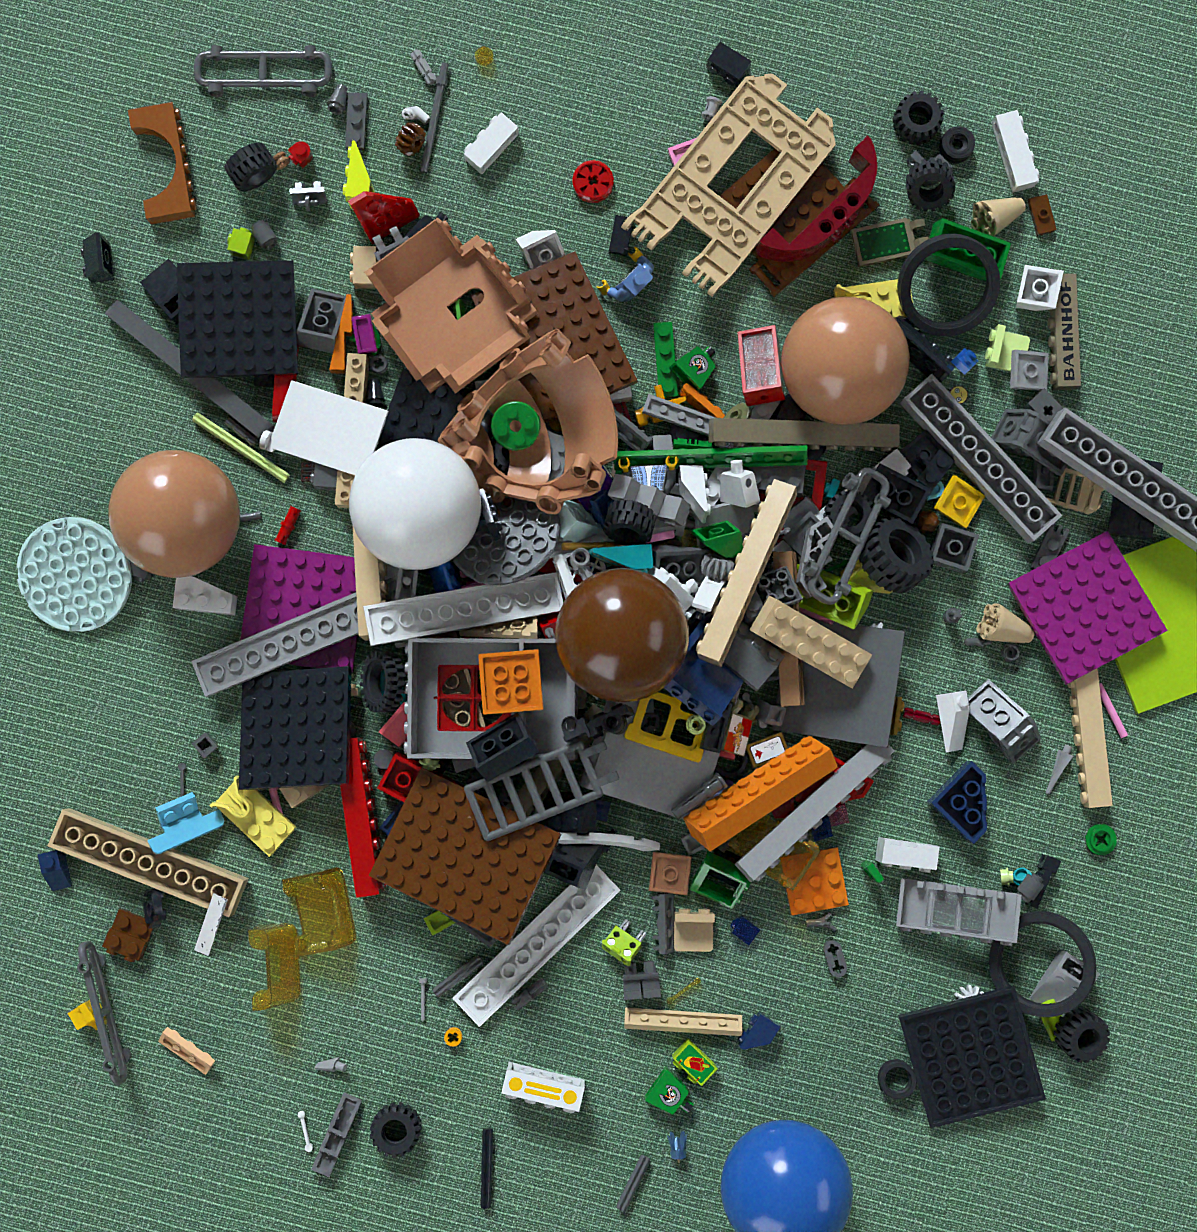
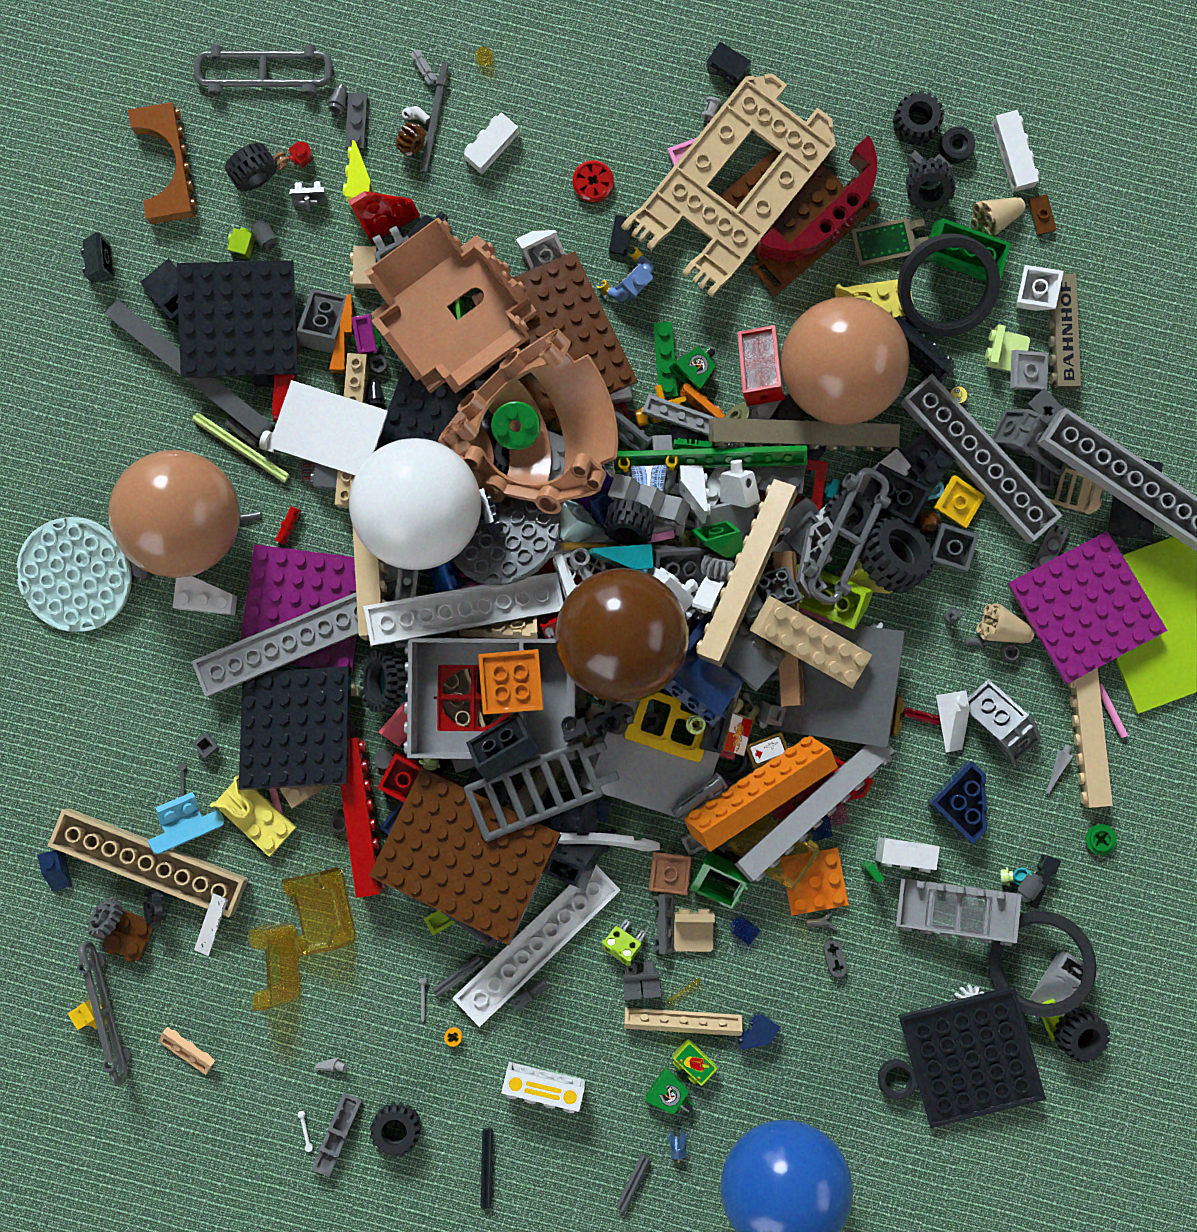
(104, 918): none -> dark grey gear
(338, 824): none -> dark grey plate
(965, 360): blue plate -> none

